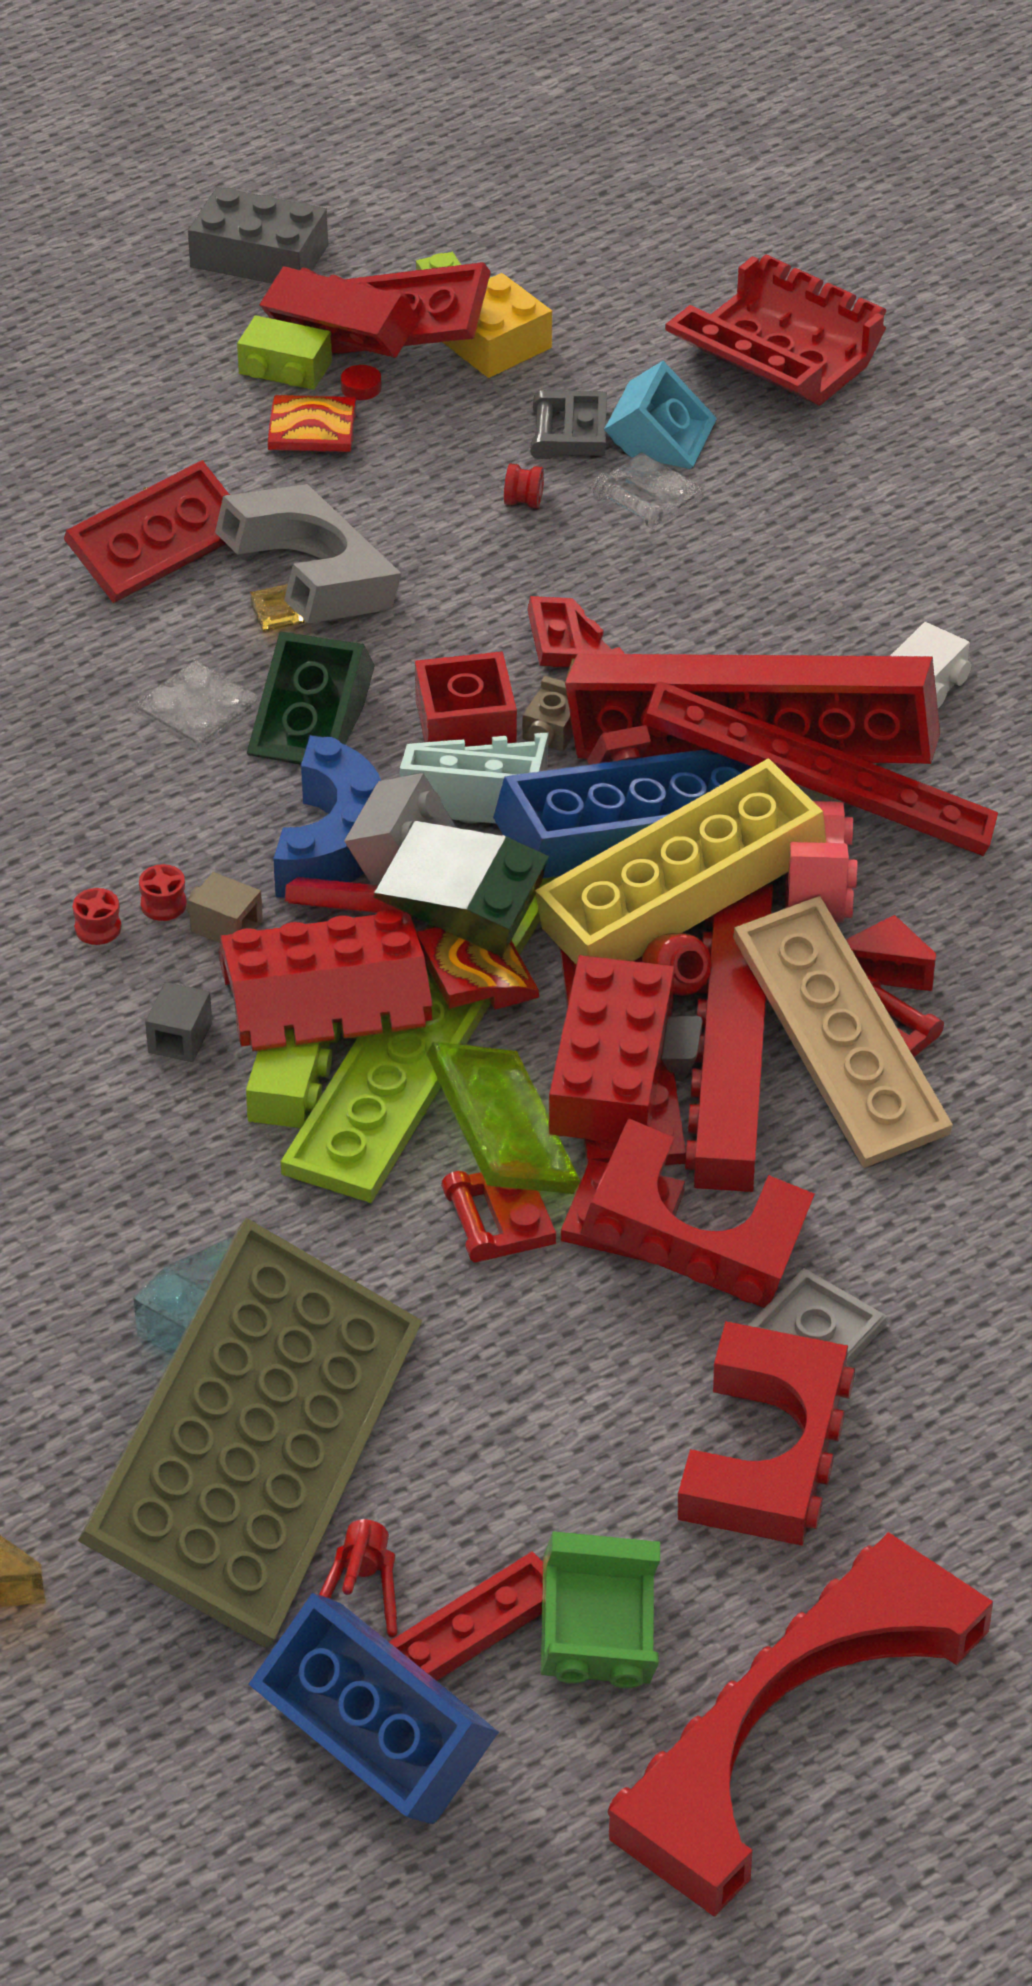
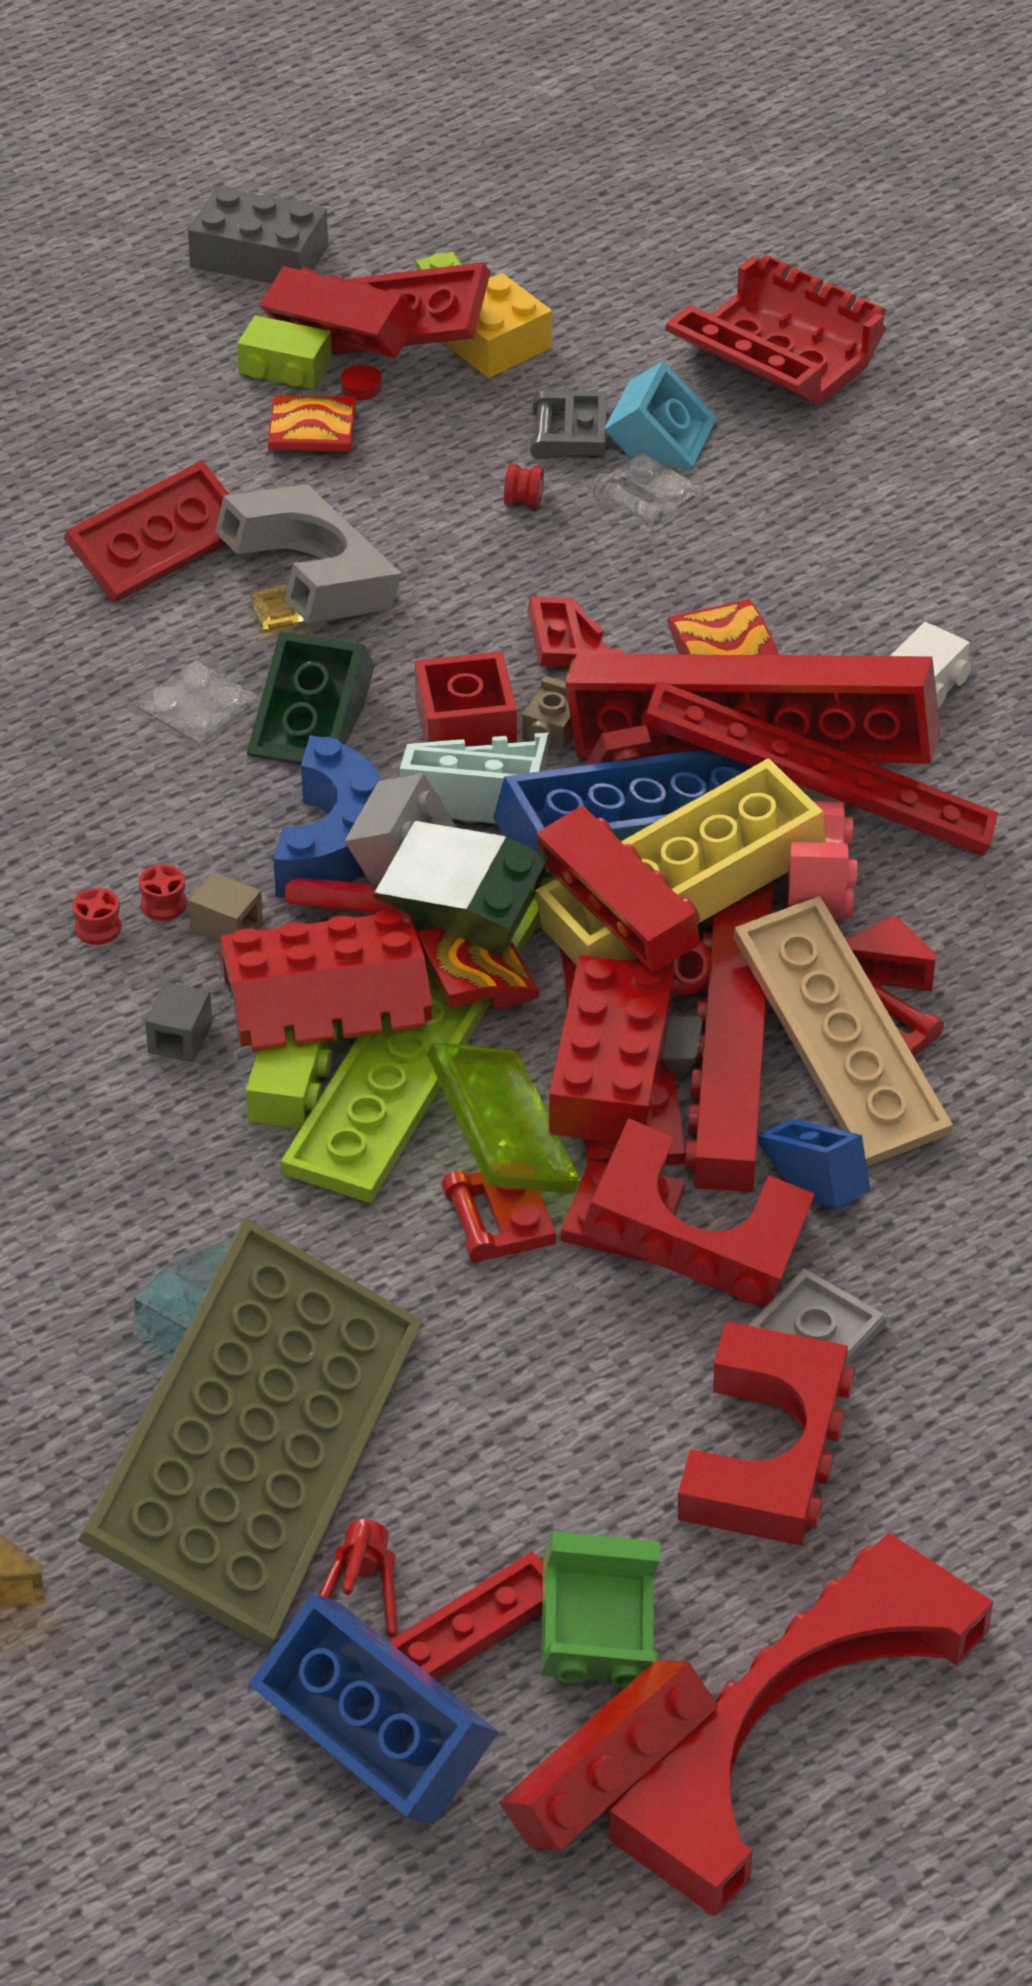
(608, 1755): none -> red brick
(619, 888): none -> red brick
(722, 631): none -> slope
(819, 1160): none -> blue slope

